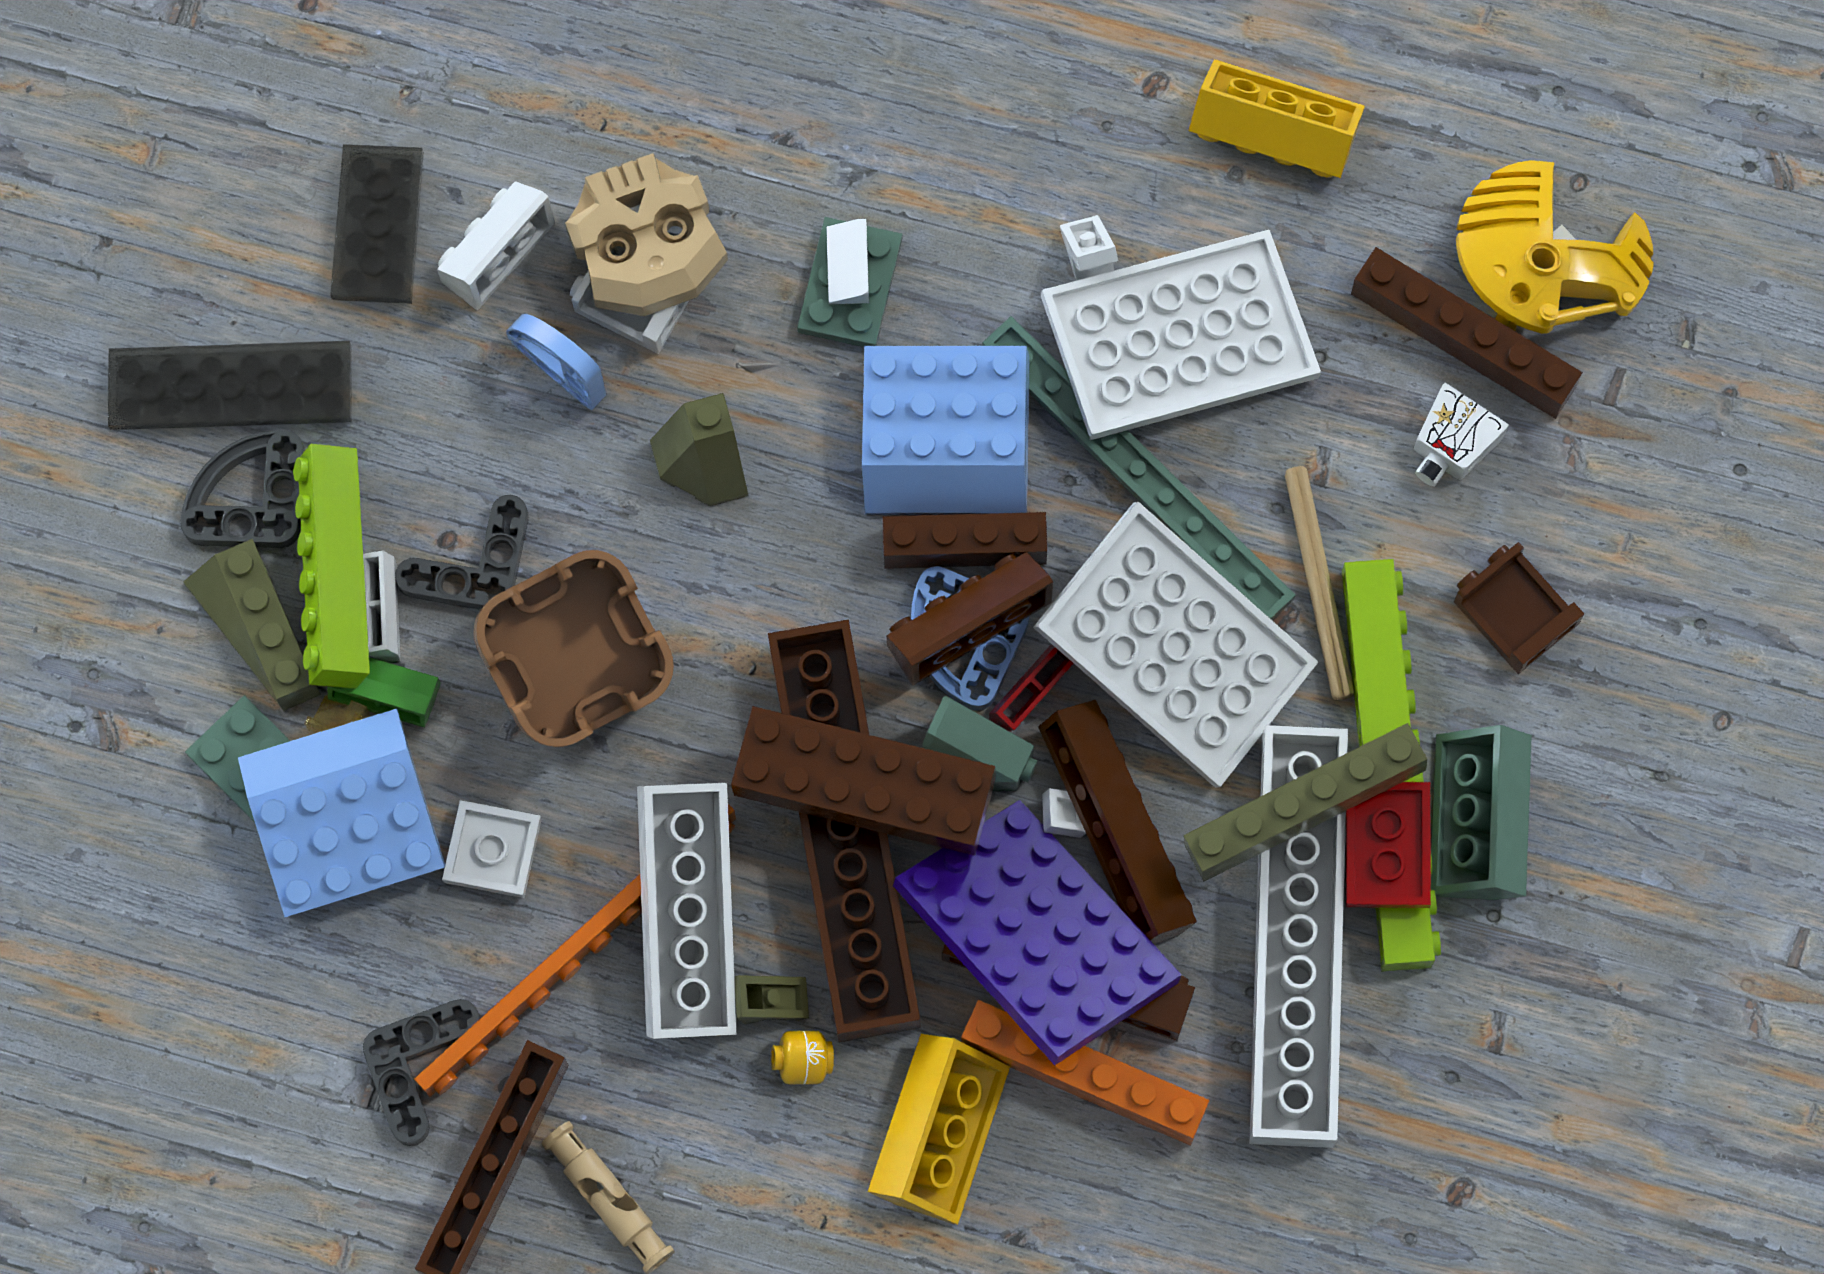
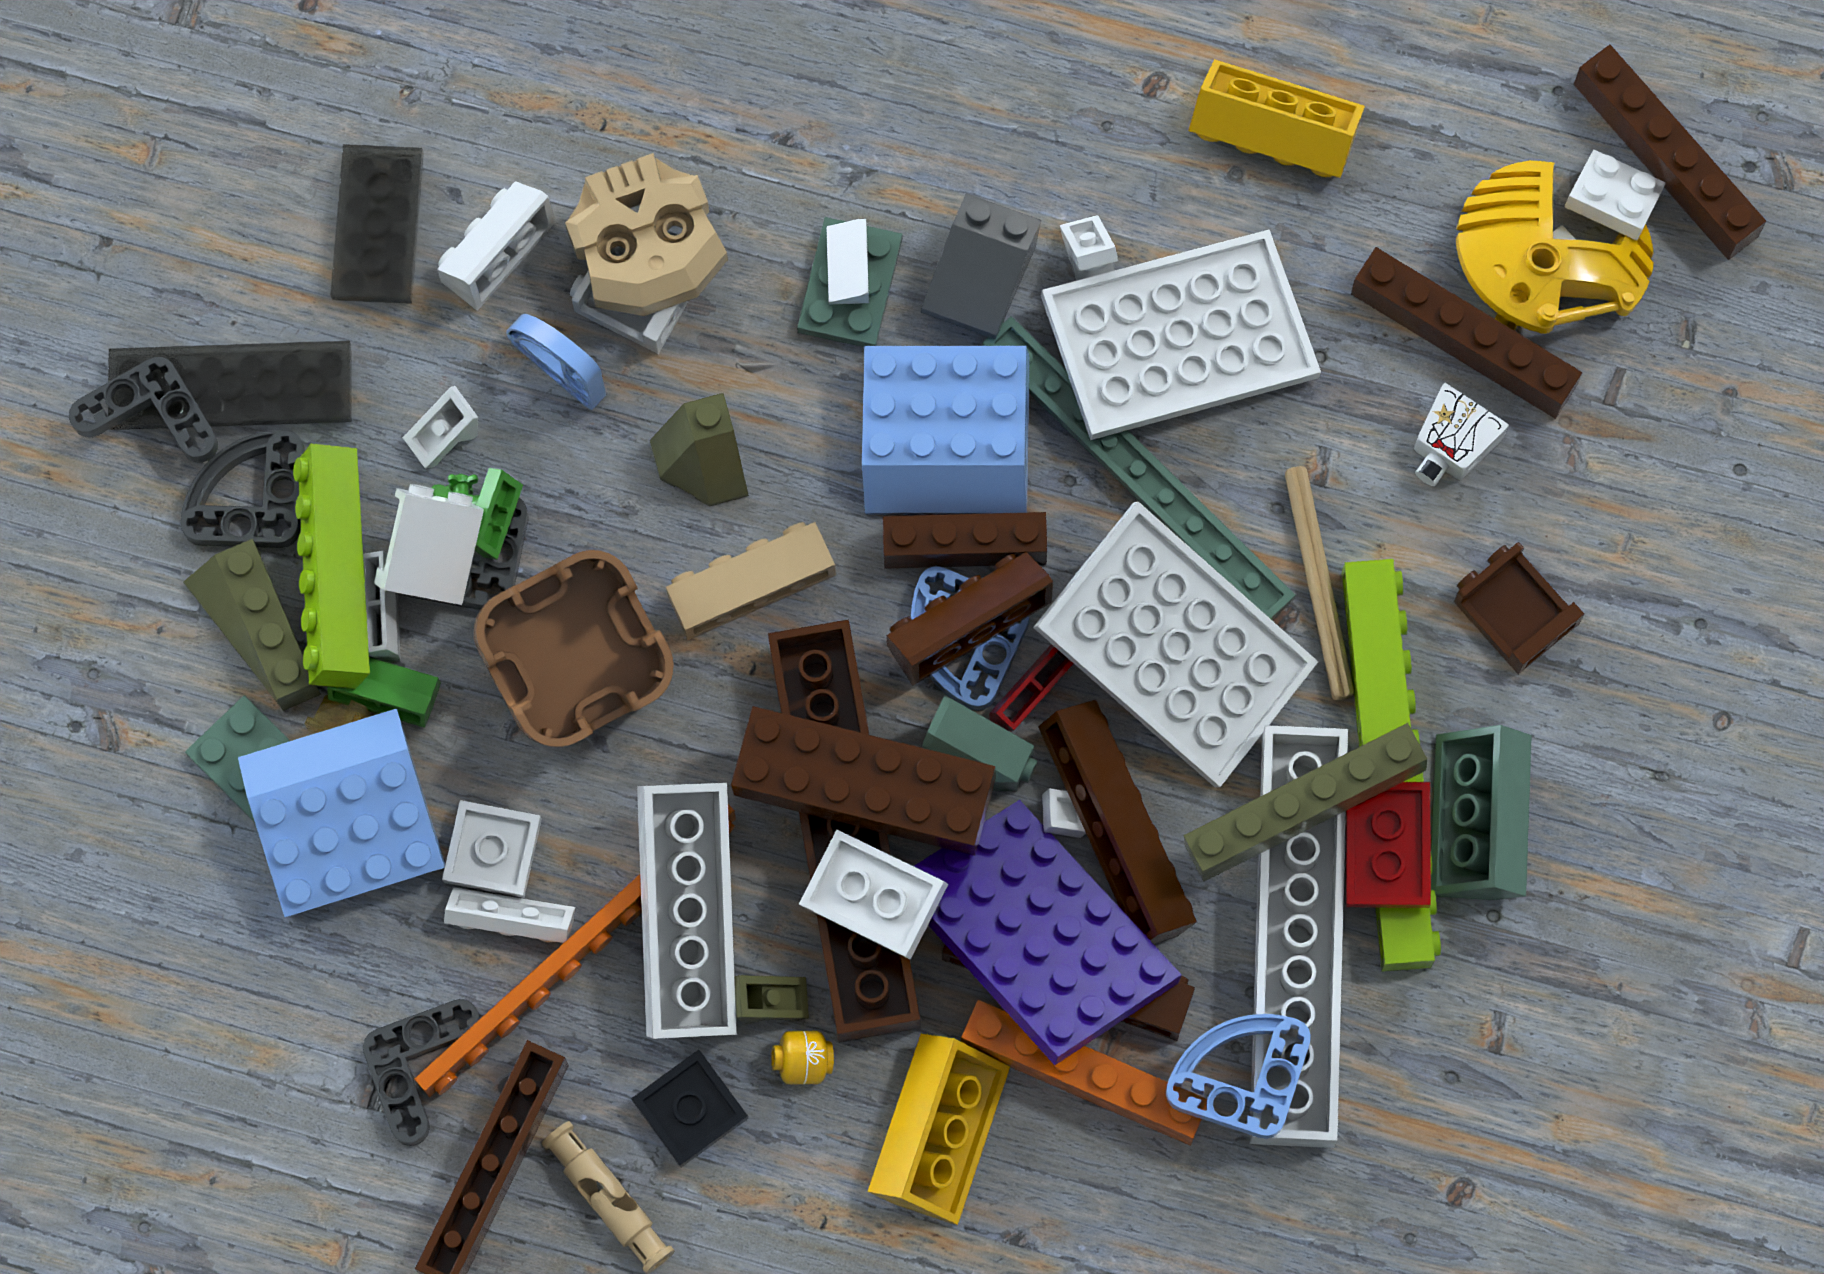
(146, 395): none -> dark grey beam
(431, 545): none -> white panel
(442, 428): none -> white slope
(497, 498): none -> bright green piece
(509, 915): none -> white plate
(689, 1108): none -> black plate
(751, 579): none -> tan brick
(873, 894): none -> white plate
(981, 266): none -> dark grey slope
(1263, 1095): none -> light blue beam
(1615, 194): none -> white plate
(1669, 152): none -> reddish brown brick

